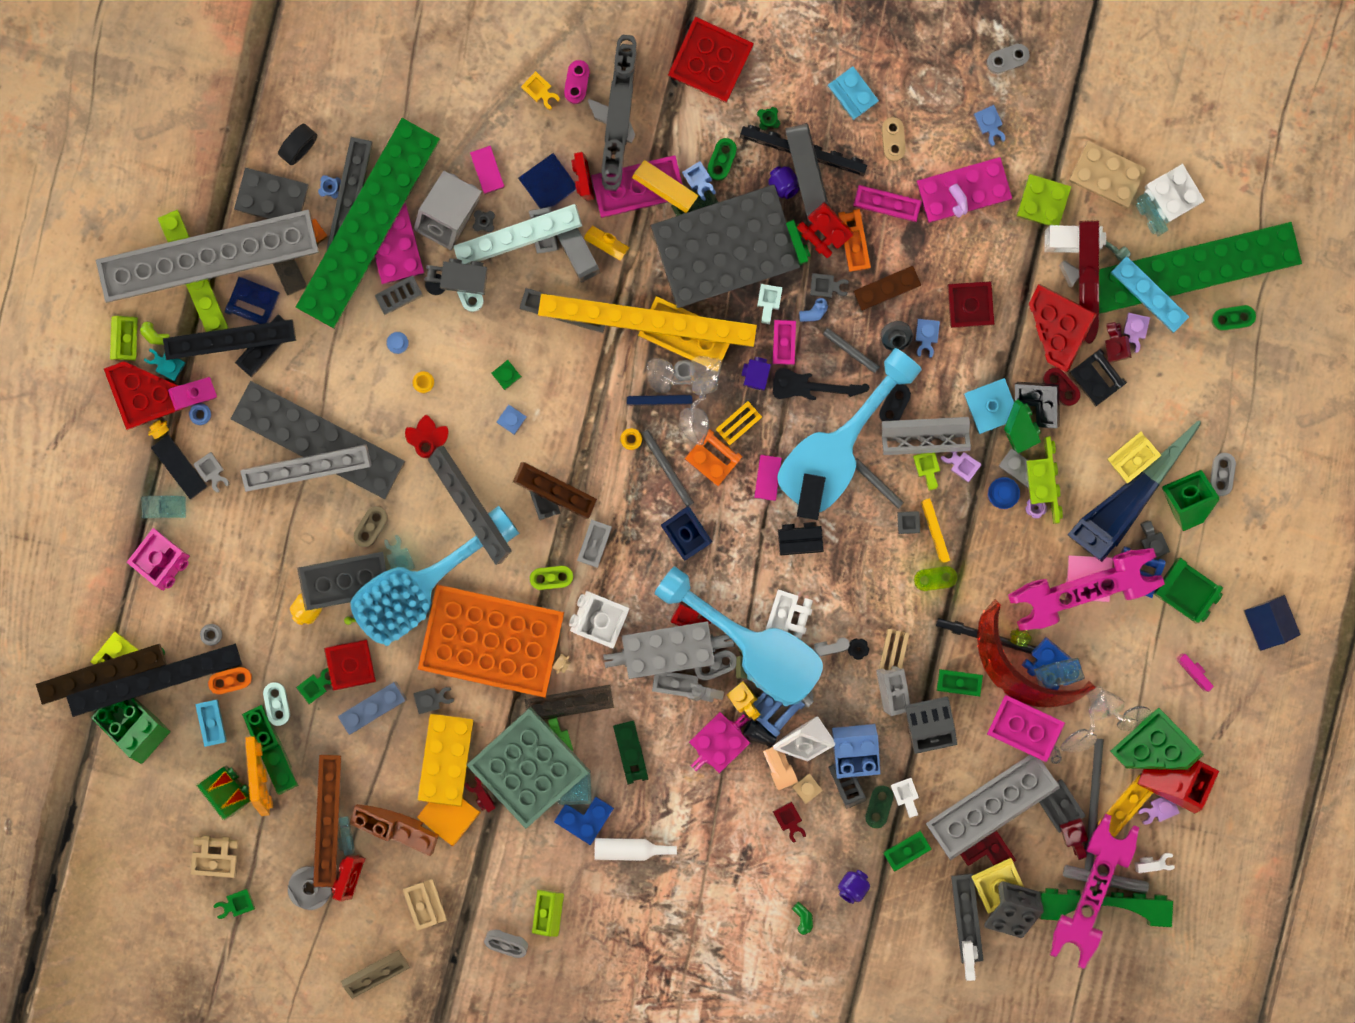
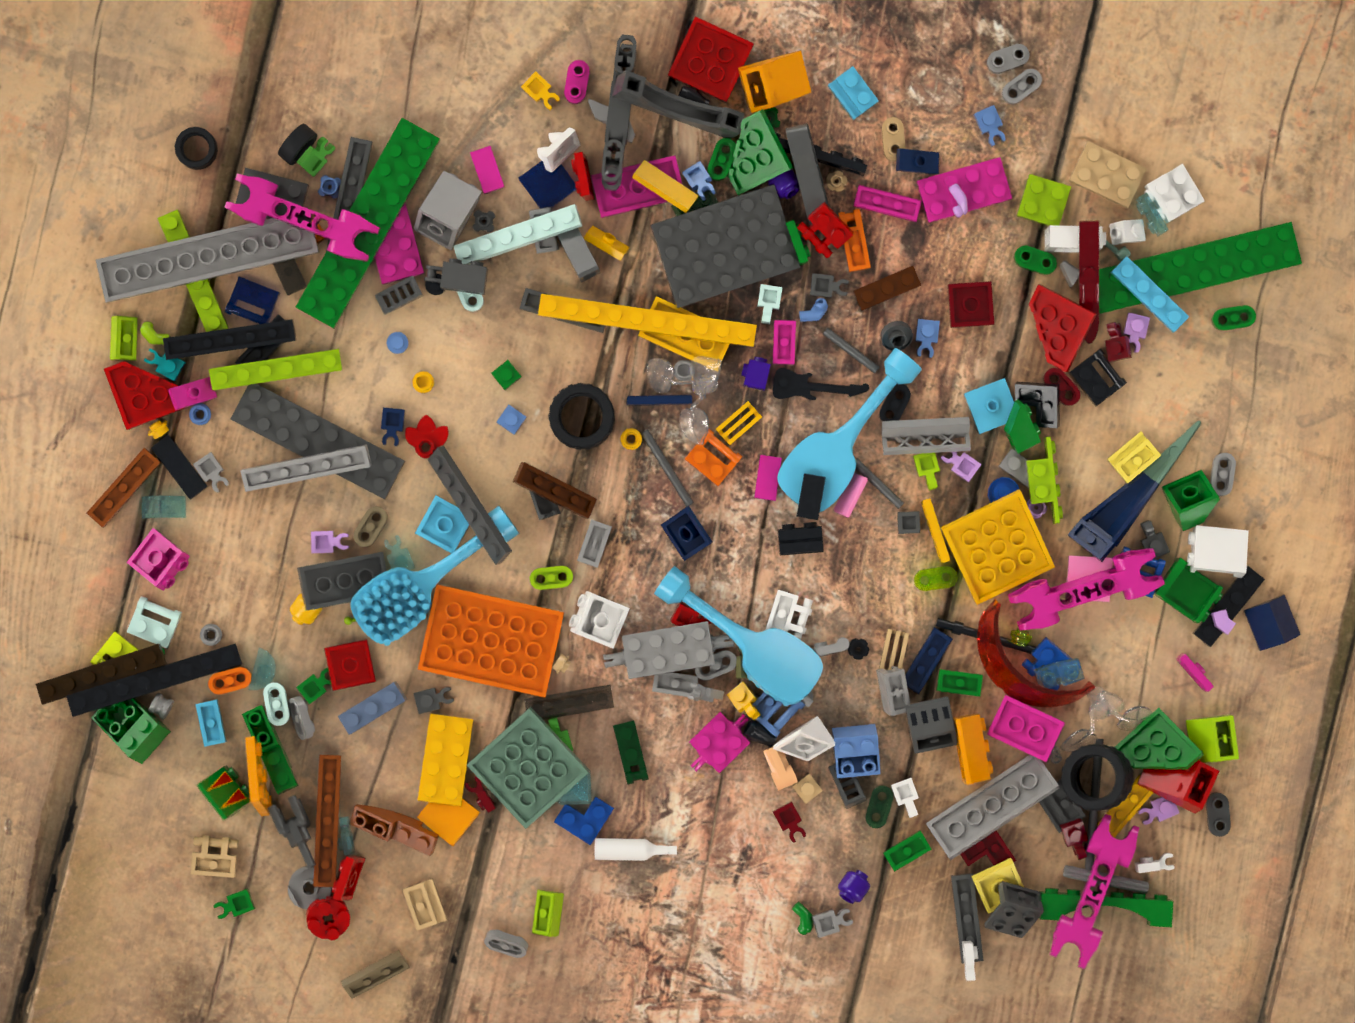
(123, 487): none -> dark orange plate
(151, 629): none -> light aqua plate
(161, 706): none -> light grey wheel
(196, 131): none -> black tyre
(263, 670): none -> clear light blue plate
(265, 203): none -> dark pink piece
(275, 369): none -> lime plate
(294, 828): none -> dark grey plant
(299, 713): none -> light grey plate
(314, 159): none -> bright green plate
(325, 541): none -> lavender plate
(328, 929): none -> red plate
(392, 422): none -> dark blue plate
(443, 525): none -> medium azure plate
(561, 148): none -> white tile
(569, 393): none -> black tyre
(641, 93): none -> dark grey arch
(692, 94): none -> black cone
(757, 154): none -> green plate
(774, 81): none -> light orange slope
(827, 922): none -> light grey plate
(831, 177): none -> tan plate
(850, 495): none -> bright pink slope
(917, 161): none -> dark blue plate
(927, 660): none -> dark blue tile
(972, 749): none -> light orange slope
(997, 547): none -> yellow plate
(1021, 87): none -> light grey plate
(1035, 260): none -> green plate
(1071, 777): none -> black tyre
(1127, 232): none -> white bracket
(1214, 737): none -> lime slope
(1217, 815): none -> dark grey plate
(1218, 550): none -> white panel
(1222, 621): none -> lavender piece
(1232, 601): none -> black plate

